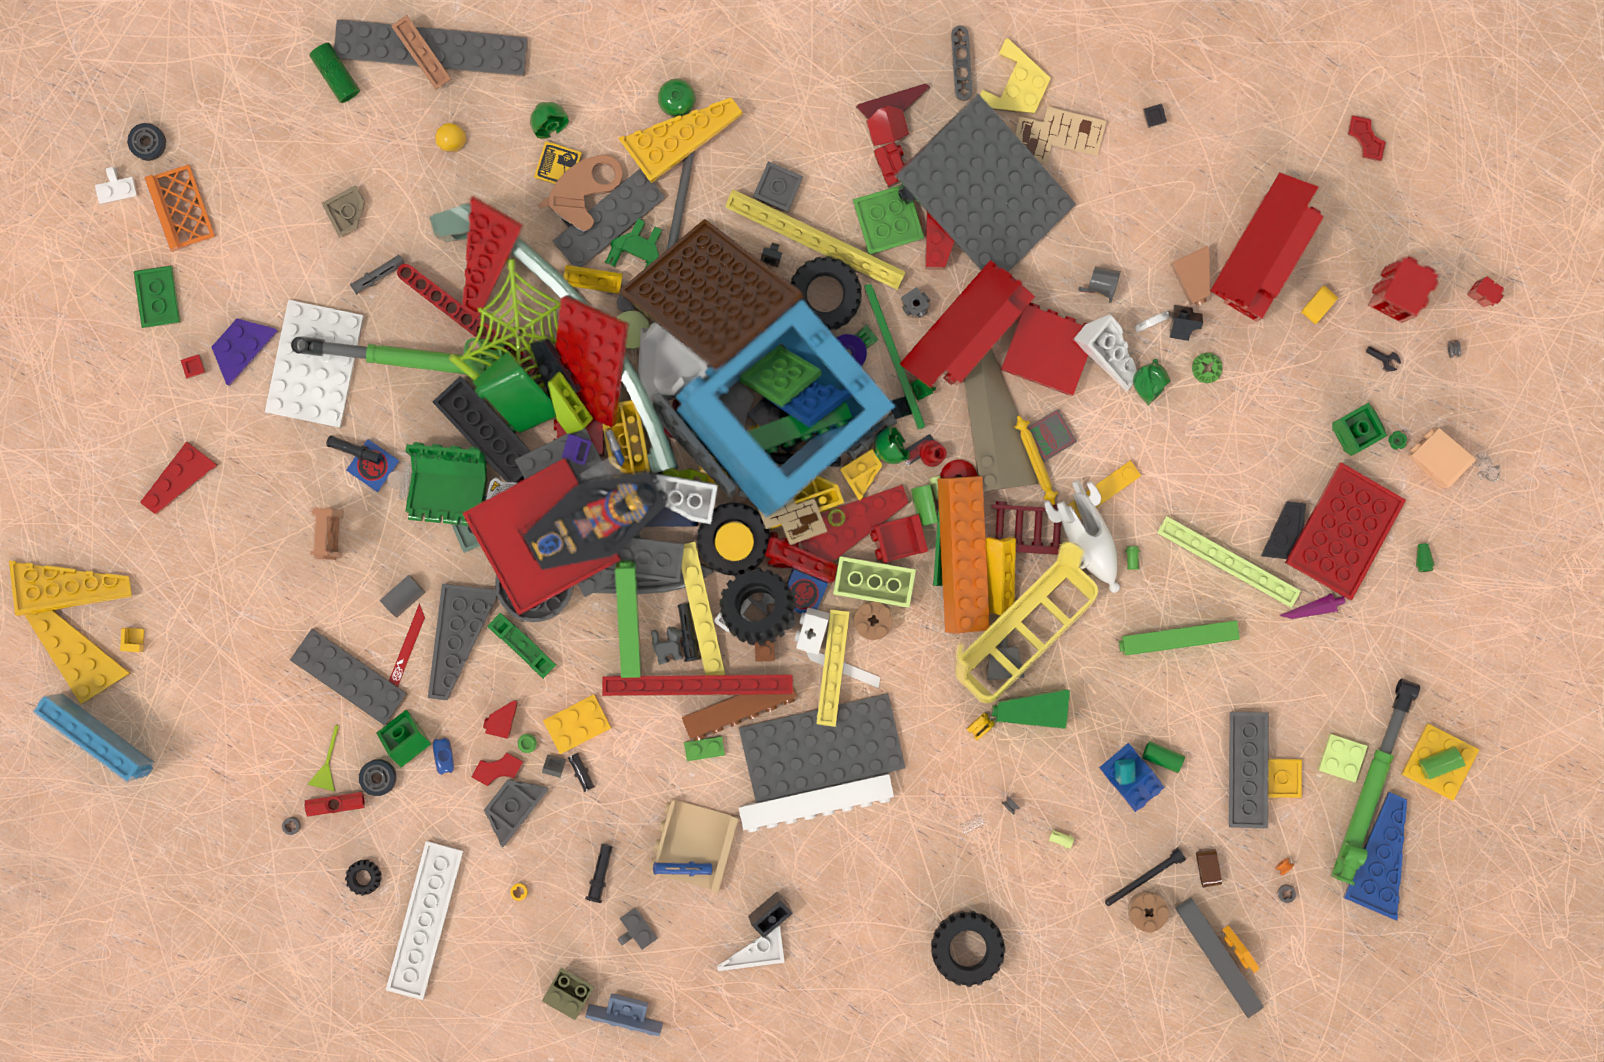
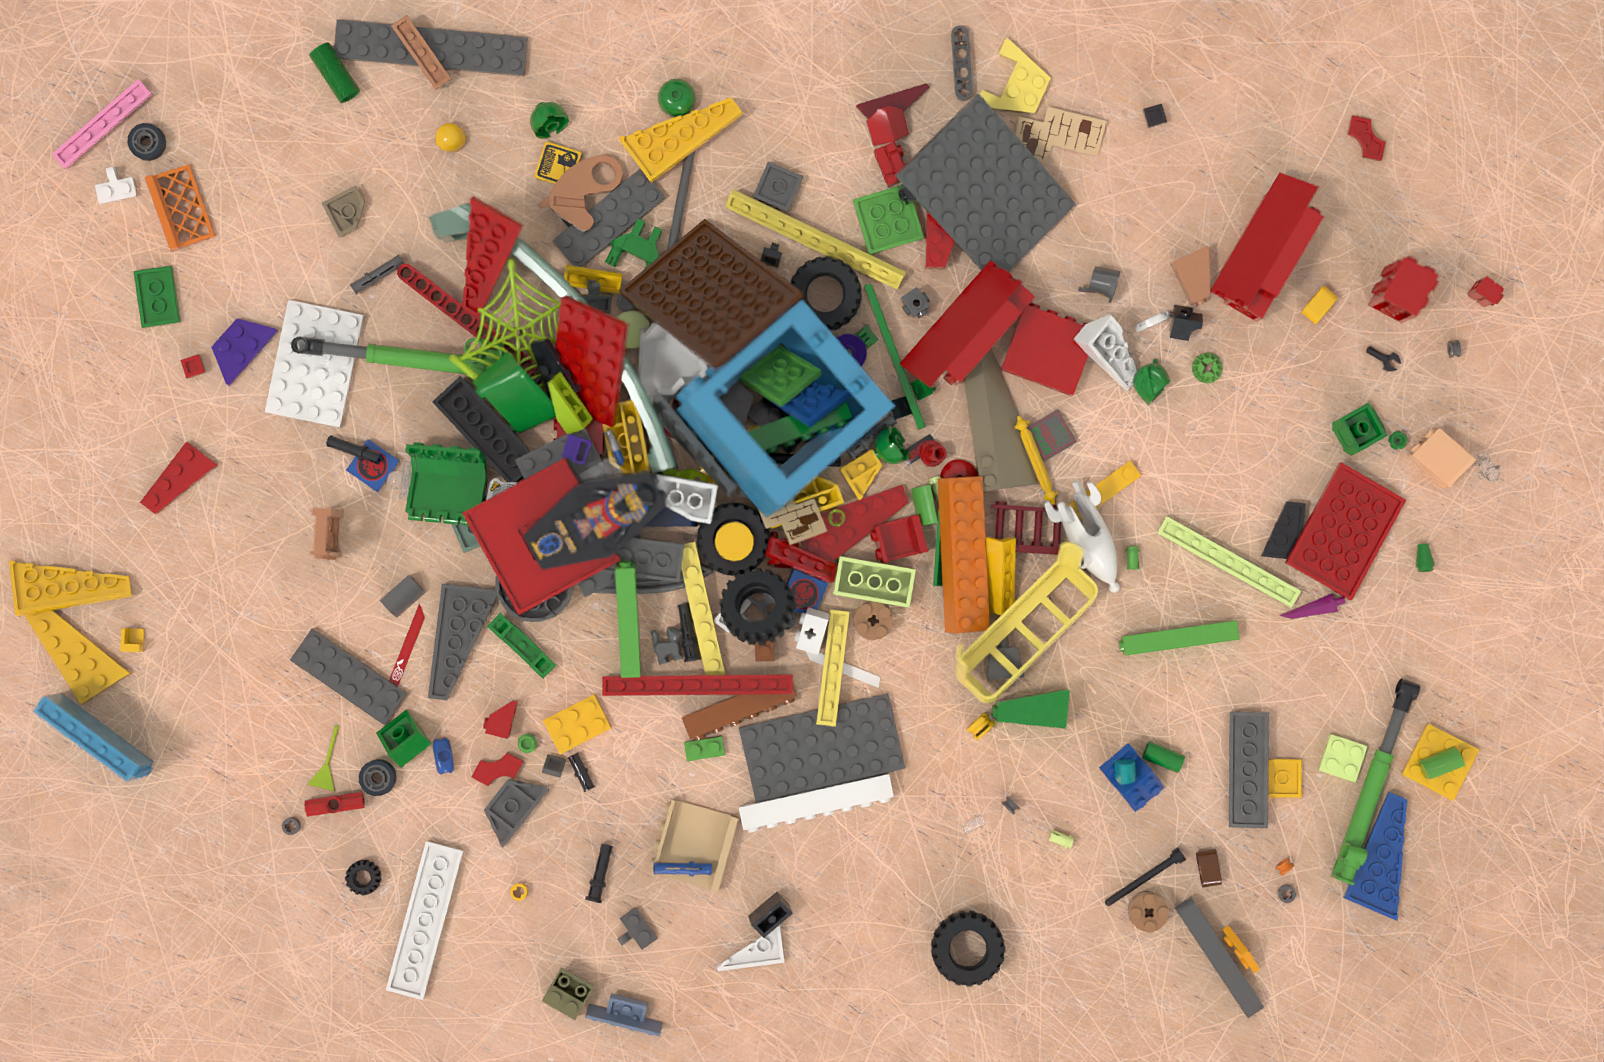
(102, 124): none -> bright pink plate
(597, 300): none -> dark grey plate

